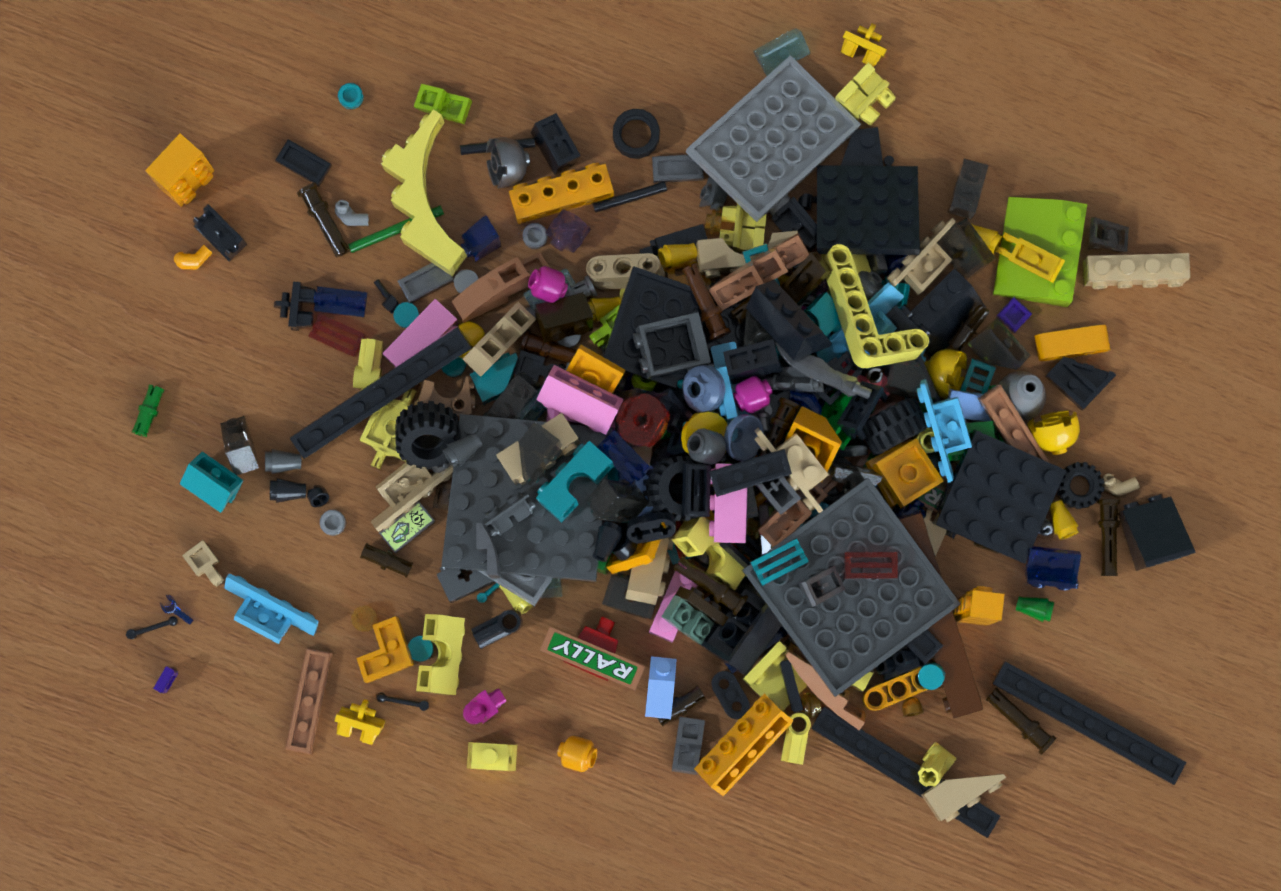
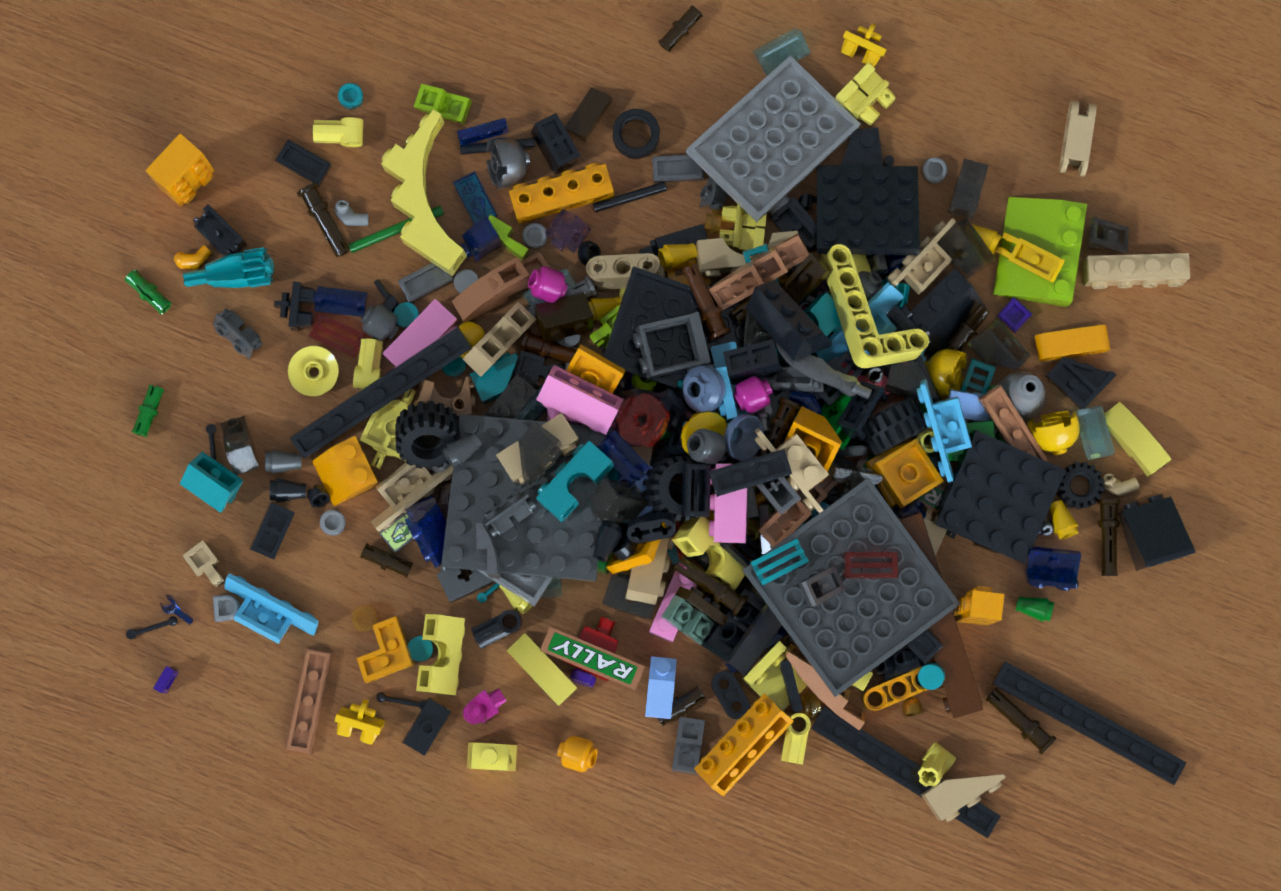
(148, 291): none -> green pin
(211, 429): none -> black hinge
(225, 608): none -> light grey tile
(229, 324): none -> dark grey hinge
(235, 271): none -> teal piece
(271, 530): none -> black hinge
(304, 362): none -> light yellow dish
(345, 471): none -> light orange slope
(346, 132): none -> light yellow piece
(379, 322): none -> dark grey head
(426, 726): none -> black plate
(427, 529): none -> clear blue slope
(474, 197): none -> tile
(483, 131): none -> clear blue tile
(505, 232): none -> lime slope
(542, 669): none -> light yellow slope
(583, 678): none -> dark purple tile
(587, 251): none -> black plate
(588, 114): none -> dark brown slope
(680, 28): none -> dark brown pin
(934, 170): none -> light grey tile
(1077, 138): none -> tan piece
(1095, 433): none -> clear light blue slope
(1136, 439): none -> light yellow slope

